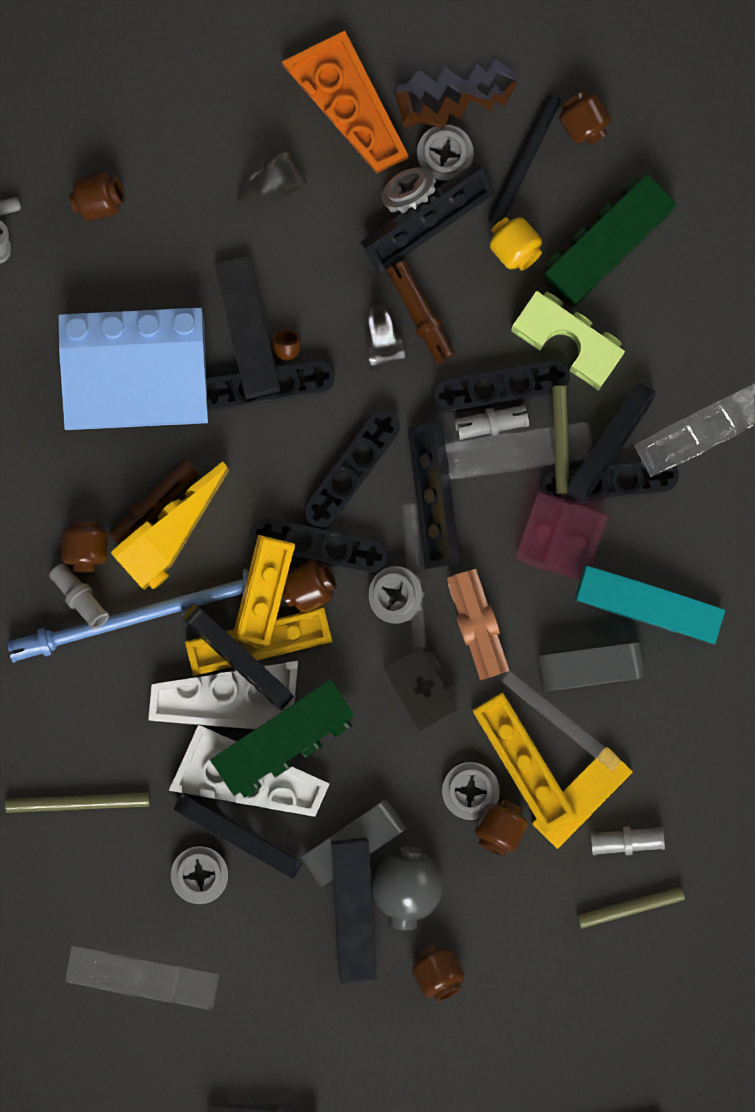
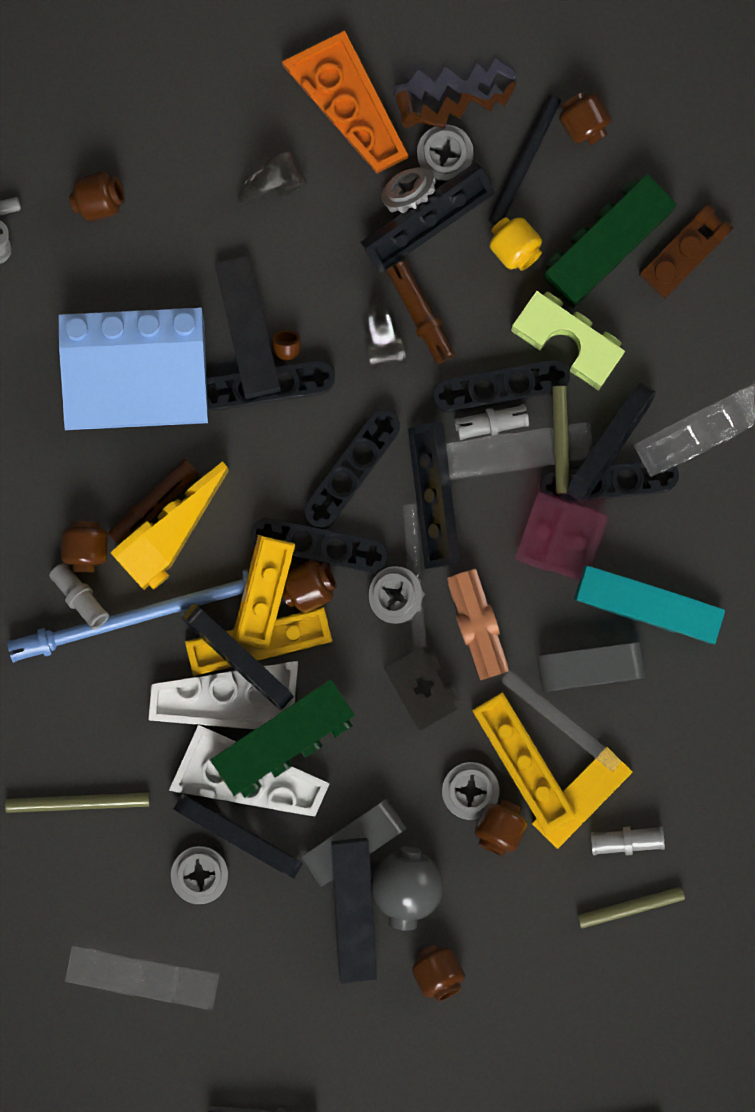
(685, 252): none -> reddish brown plate

